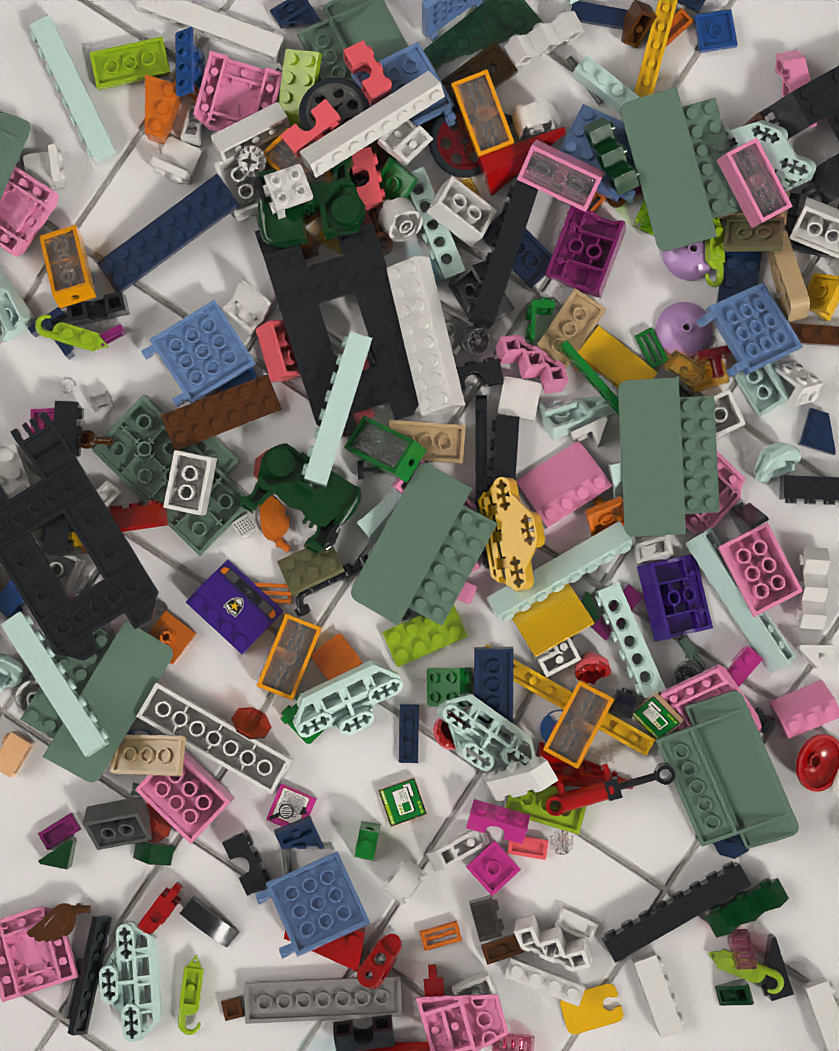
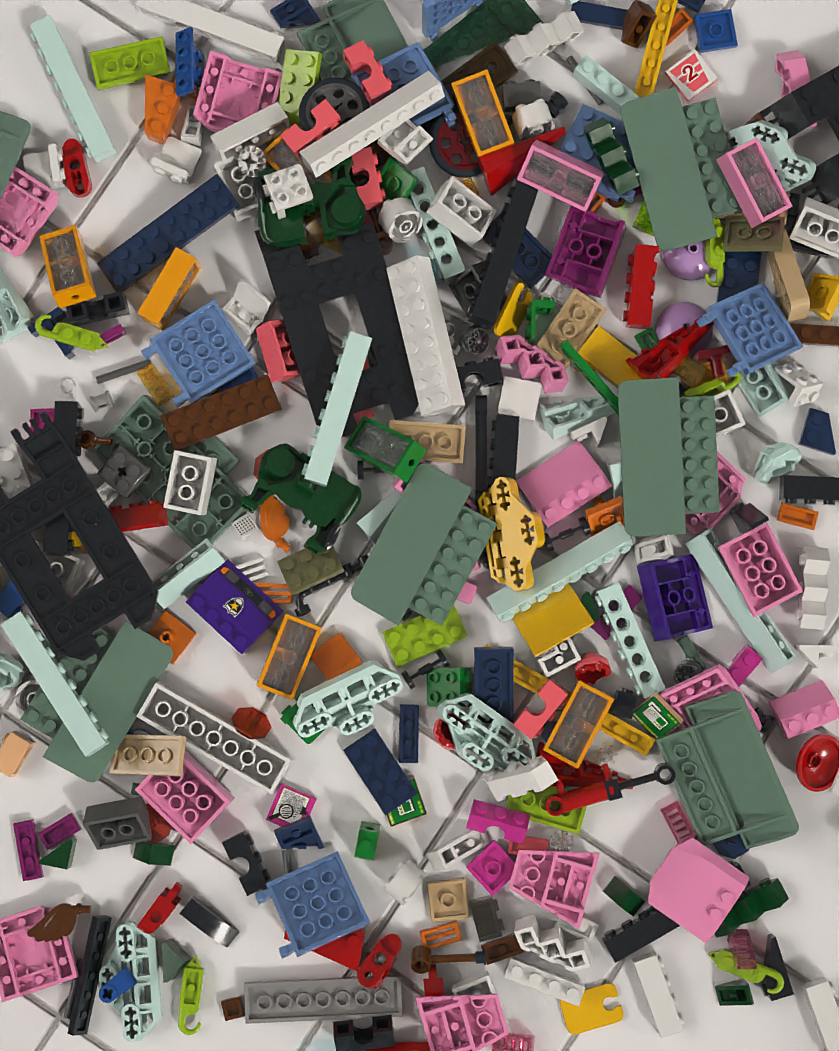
(28, 850): none -> magenta tile
(73, 154): none -> red piece
(112, 473): none -> dark grey brick
(119, 984): none -> blue piece
(123, 371): none -> dark grey piece
(155, 384): none -> clear yellow slope
(169, 289): none -> light orange brick
(173, 959): none -> dark green slope
(187, 572): none -> light aqua brick
(262, 567): none -> white tile
(380, 771): none -> dark blue plate
(422, 958): none -> reddish brown piece
(425, 669): none -> black wheel
(448, 899): none -> tan tile
(513, 311): none -> yellow piece
(520, 93): none -> dark grey brick
(532, 722): none -> coral arch
(555, 880): none -> bright pink wedge
(556, 103): none -> black wheel
(567, 533): none -> black wheel
(623, 896): none -> dark green slope
(640, 286): none -> red wedge
(669, 353): none -> red wedge
(672, 806): none -> clear pink slope
(691, 75): none -> tile
(696, 888): none -> bright pink wedge
(712, 387): none -> lime plate
(797, 516): none -> orange tile

